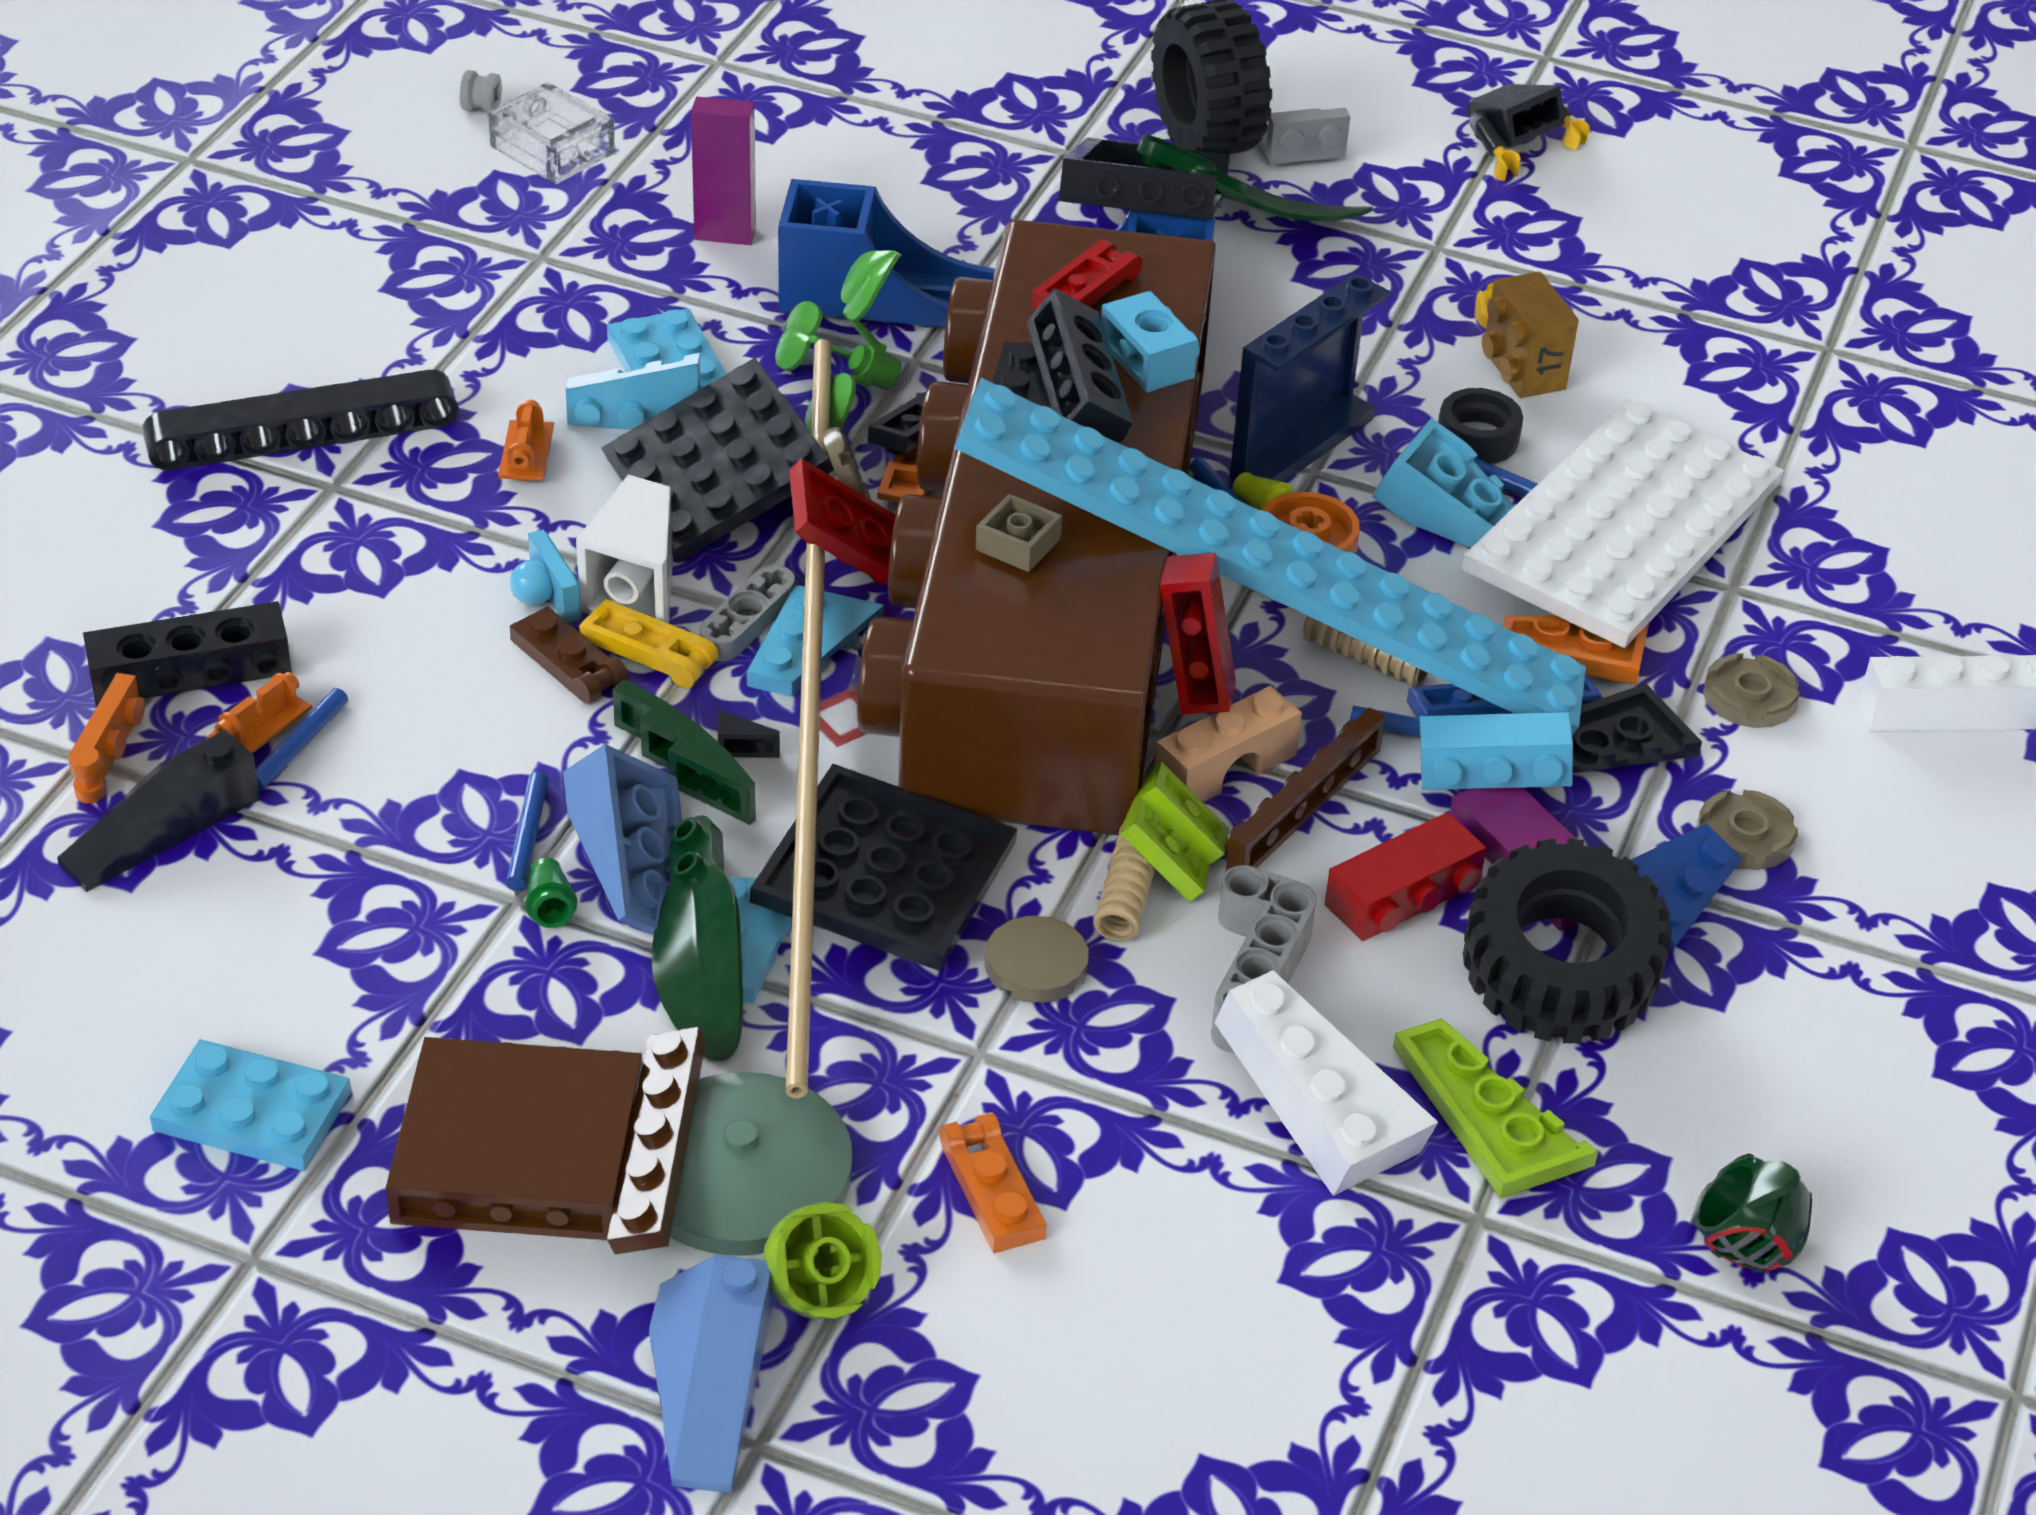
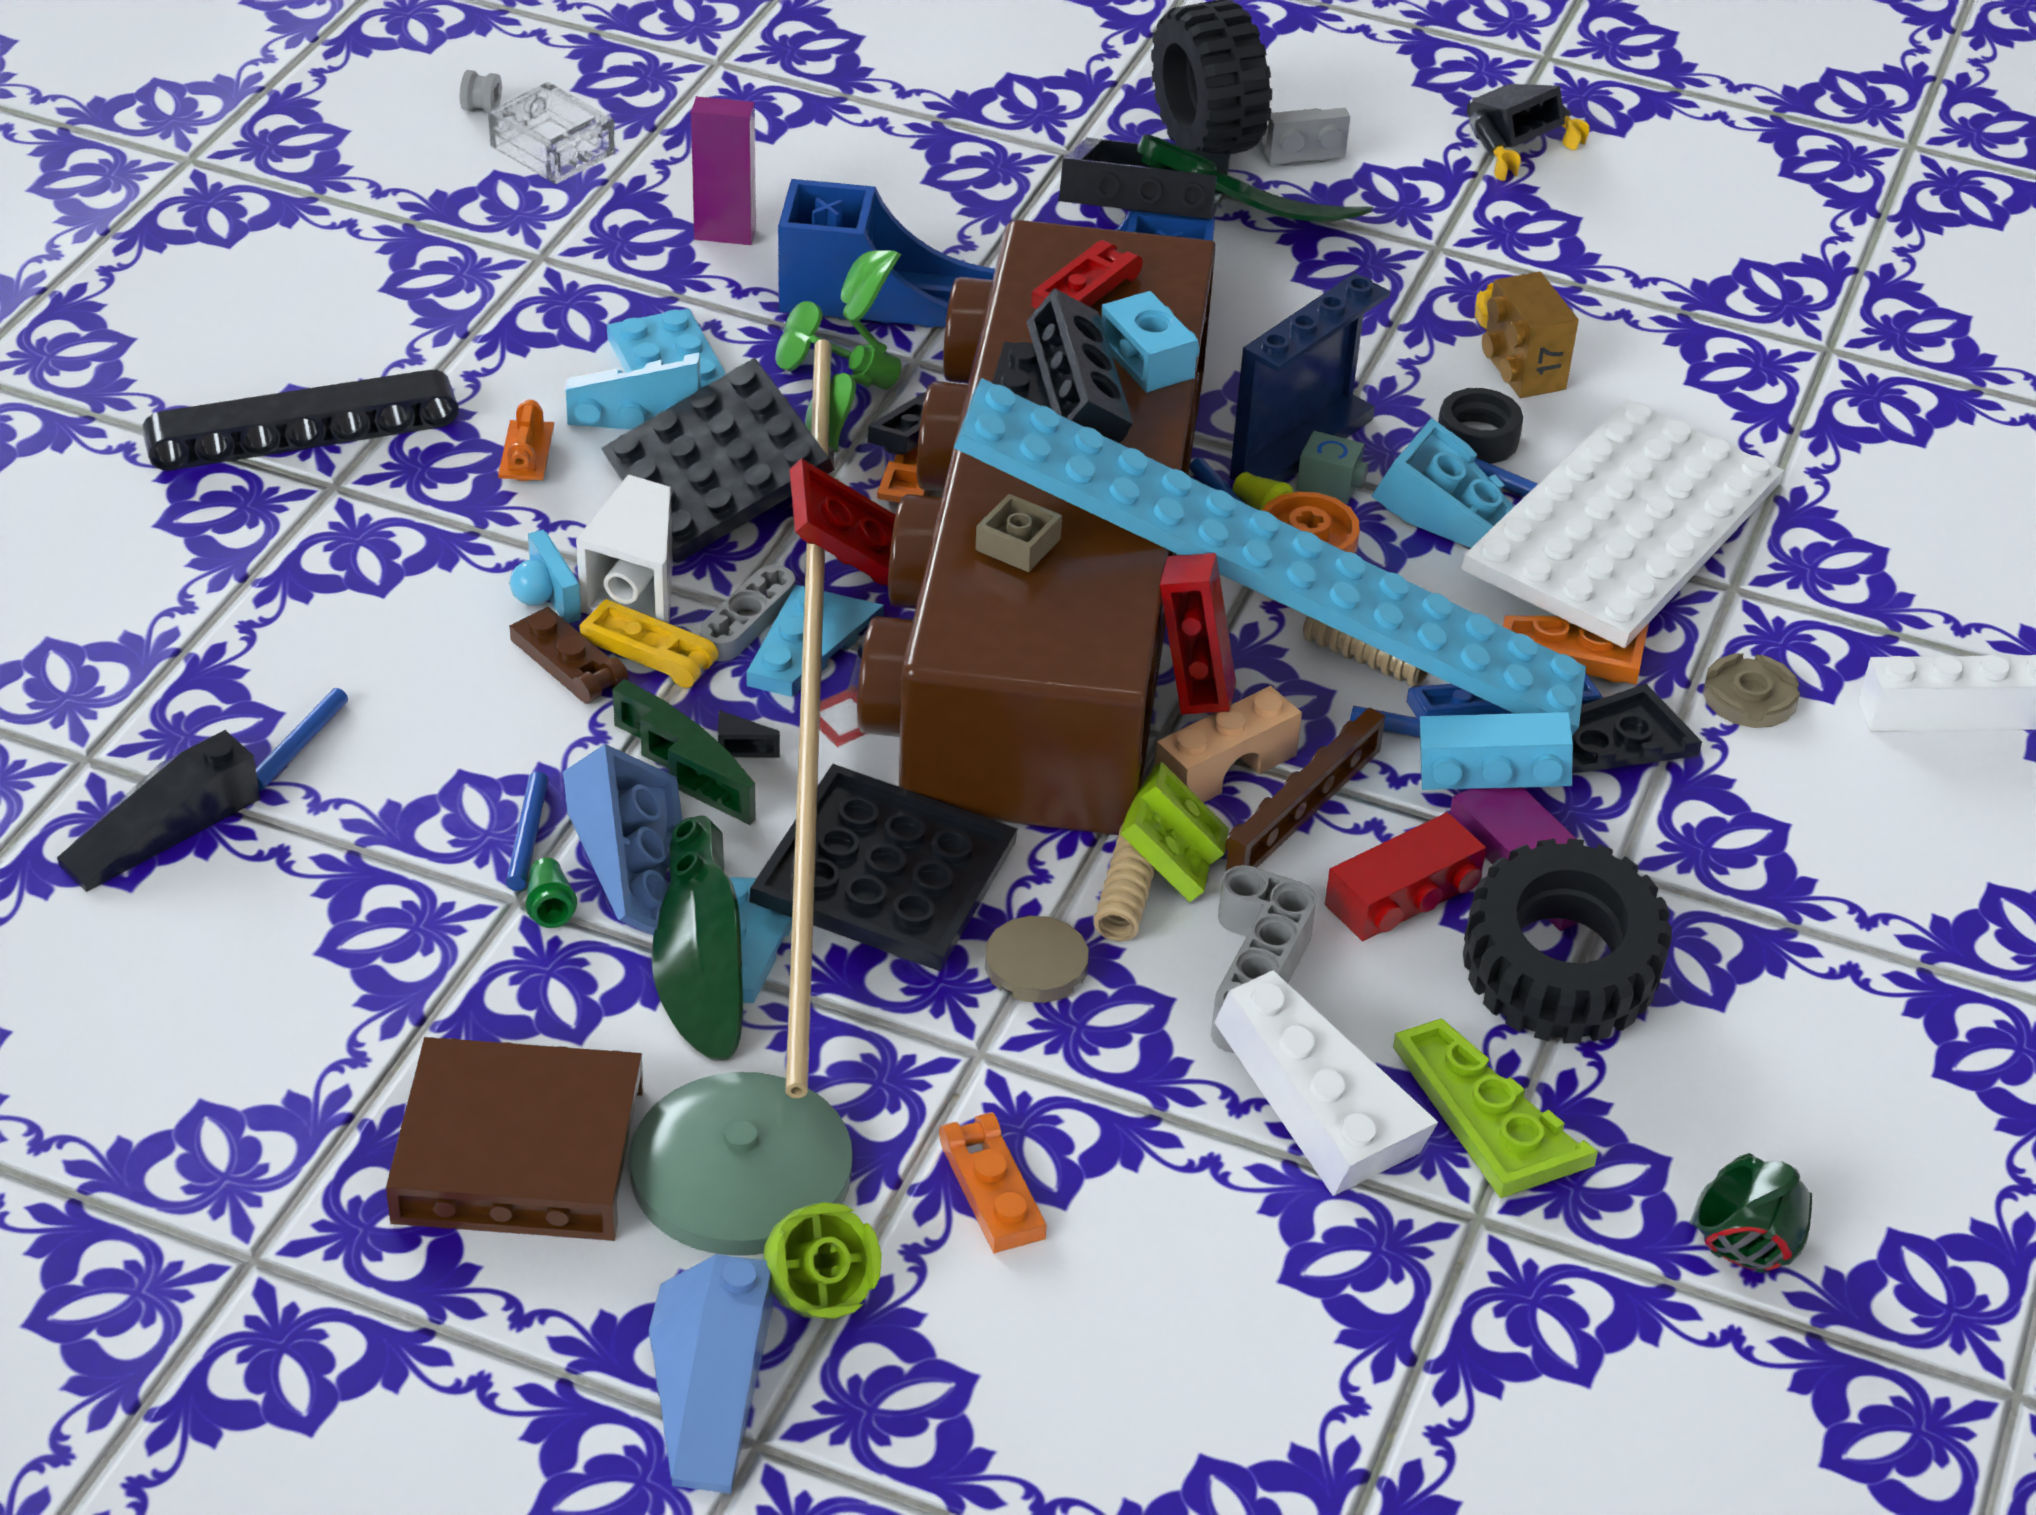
(105, 737): orange plate -> none
(191, 651): black brick -> none
(251, 1104): medium azure plate -> none
(262, 719): orange hinge -> none
(657, 1141): plate -> none
(843, 460): dark tan tile -> none
(1332, 466): none -> sand green brick
(1688, 874): blue wing -> none
(1753, 826): dark tan tile -> none

